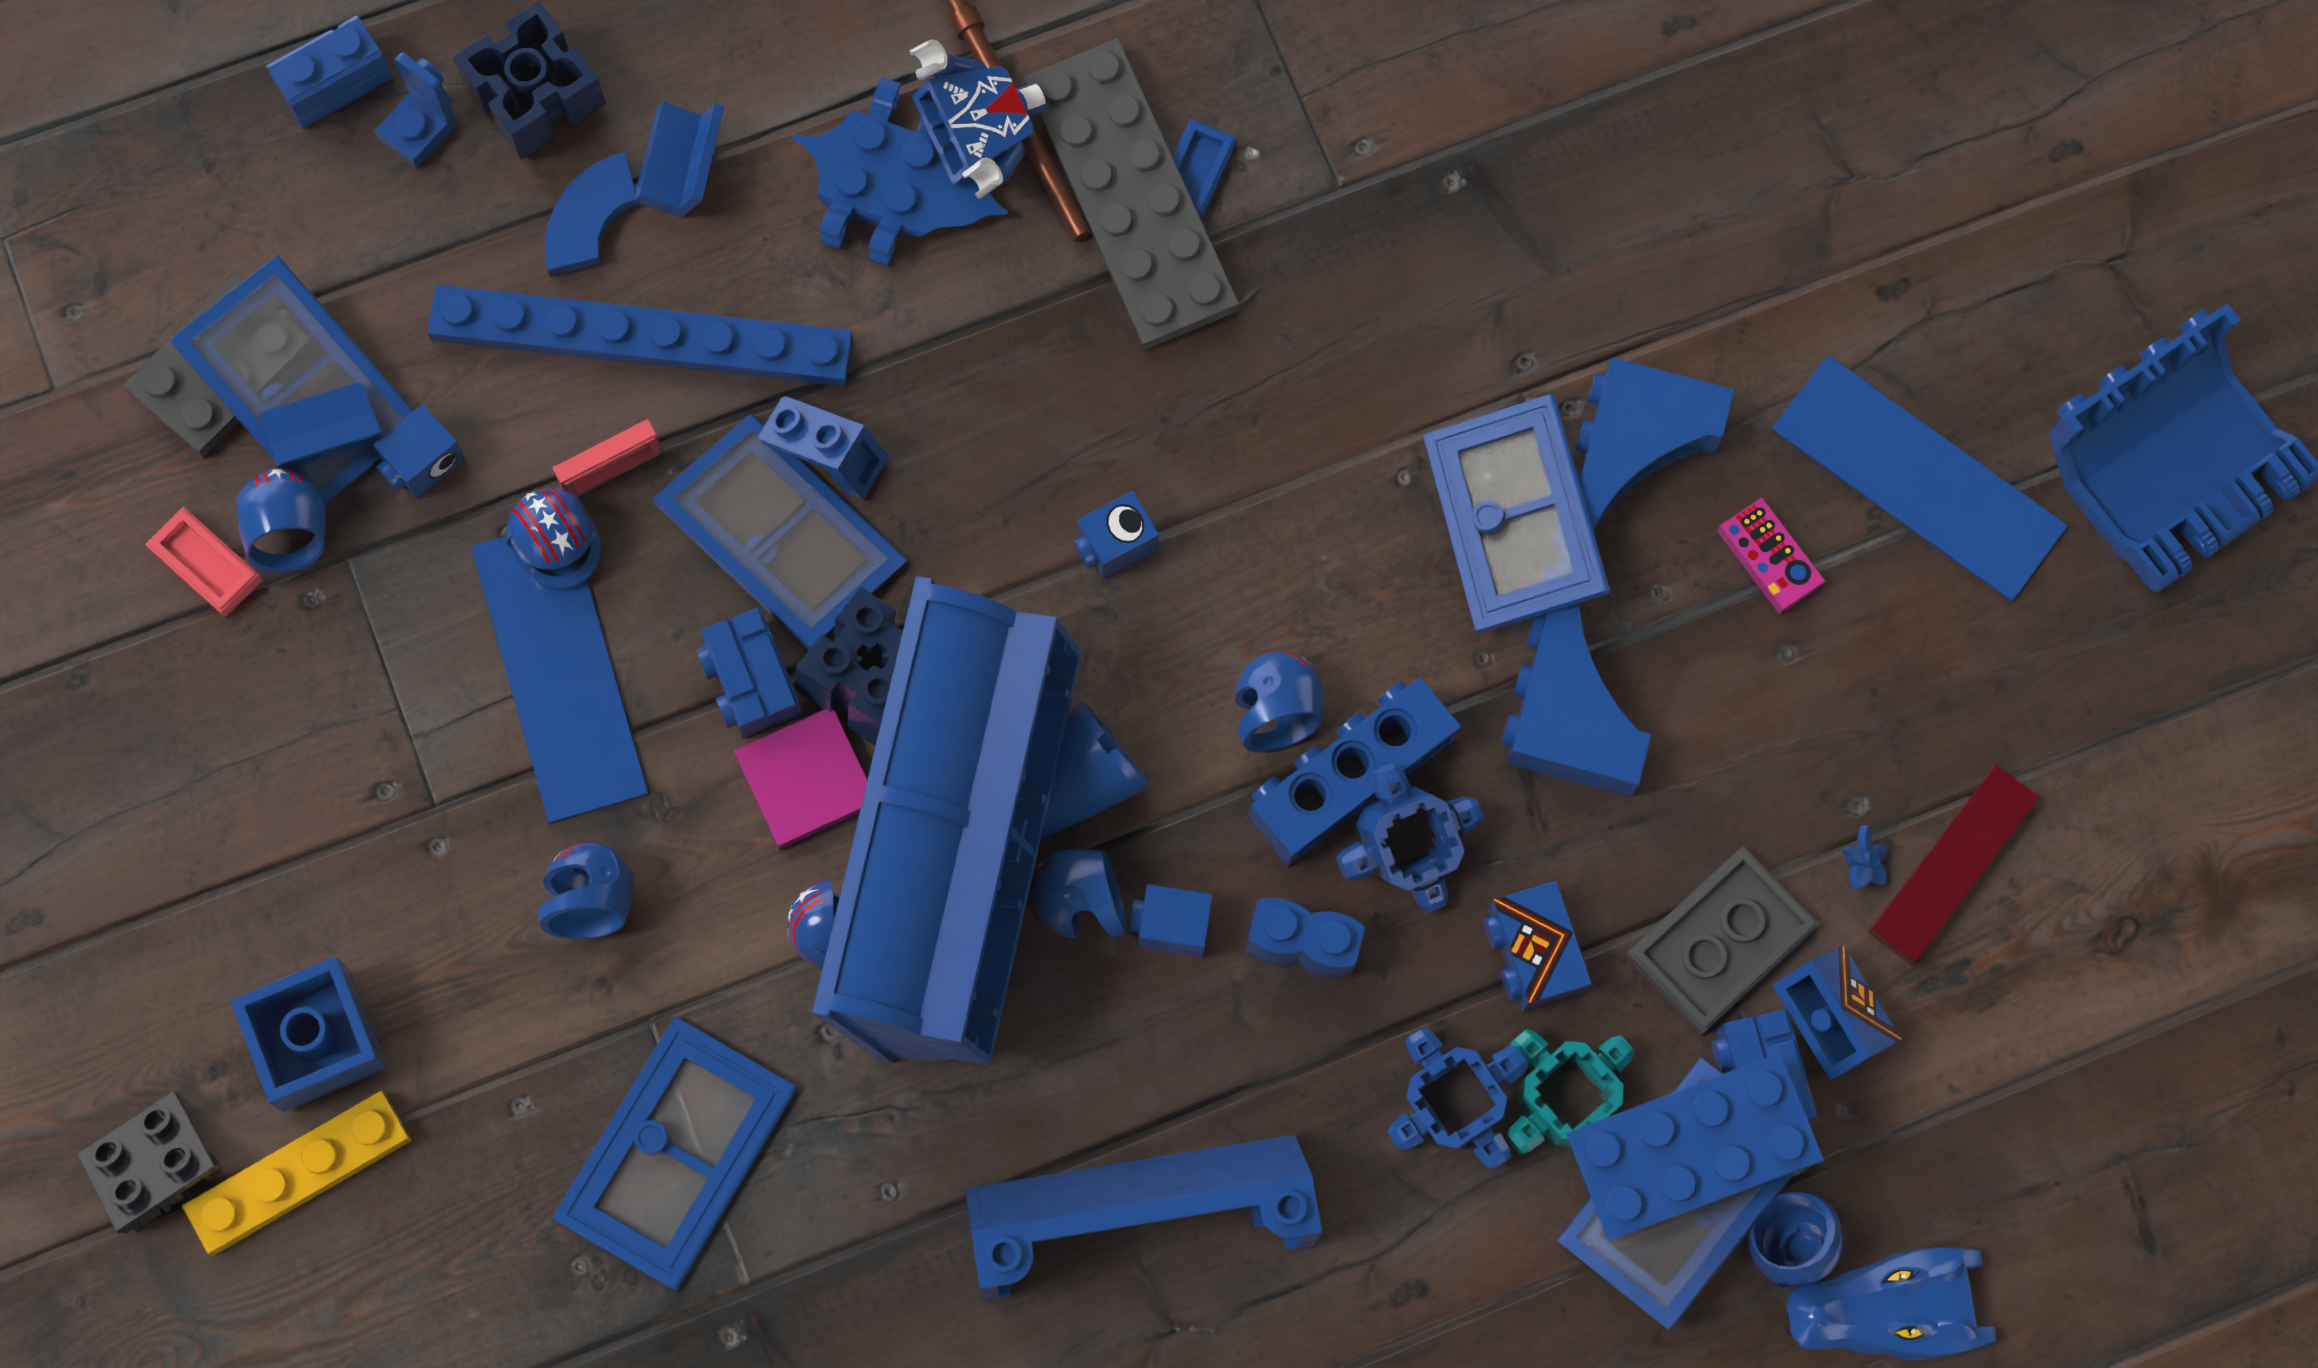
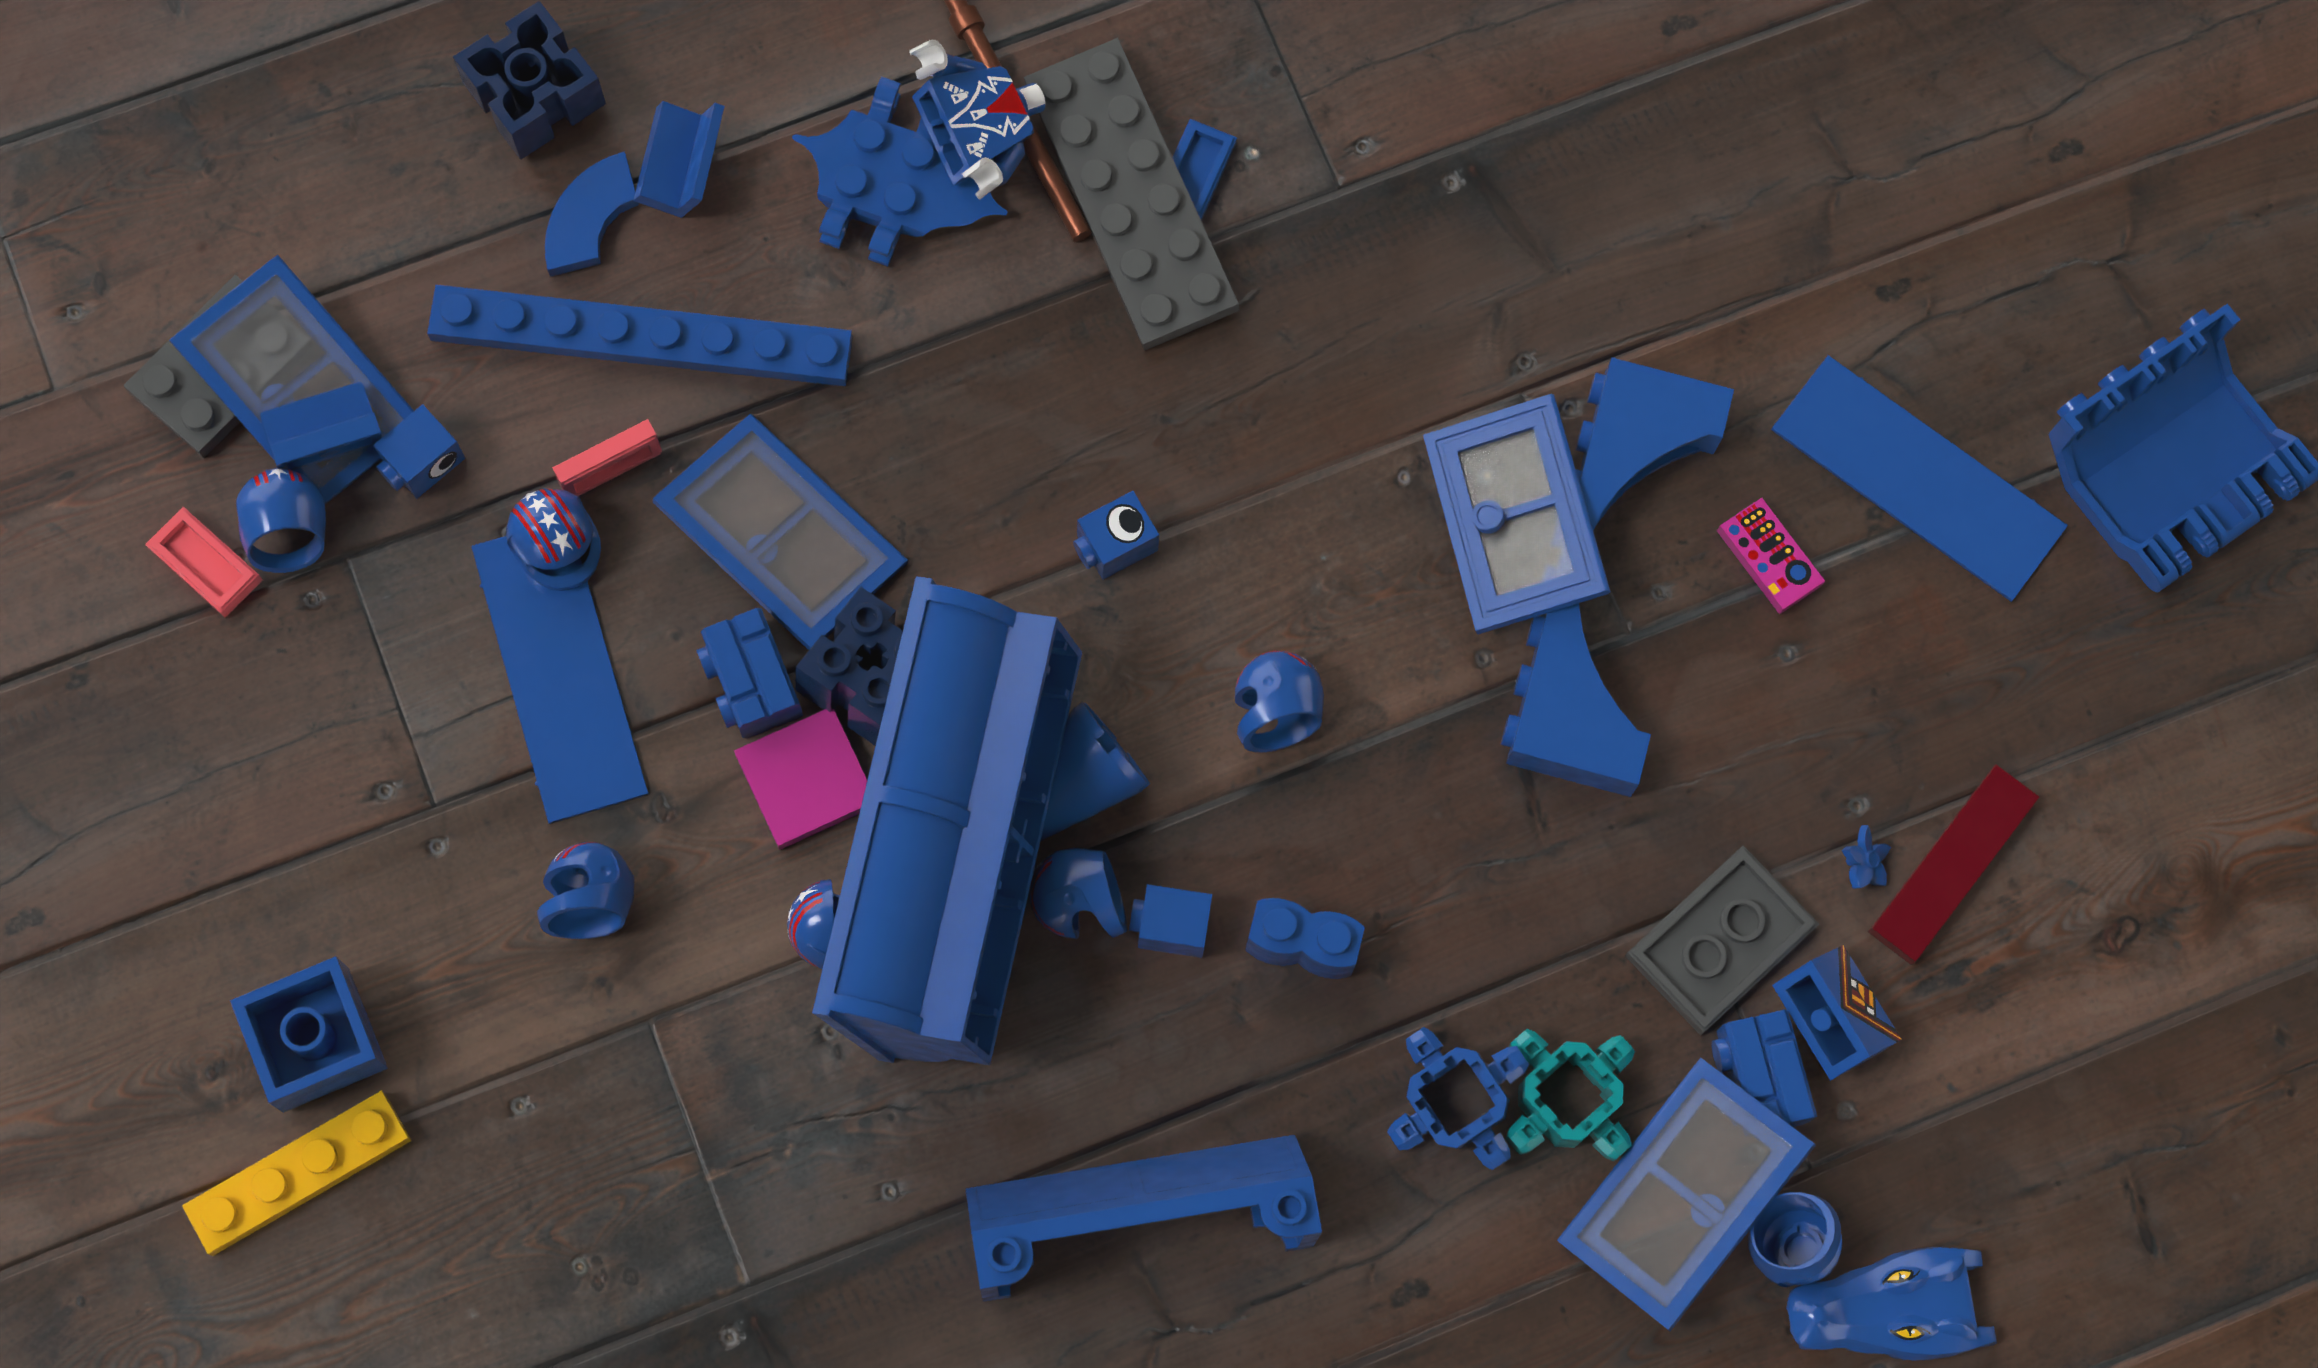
(148, 1164): black hinge -> none
(329, 71): blue brick -> none
(422, 116): blue bracket -> none
(675, 1153): blue door -> none
(827, 441): blue bracket -> none
(1297, 831): blue brick -> none
(1419, 874): blue piece -> none
(1536, 947): blue brick -> none
(1694, 1147): blue brick -> none

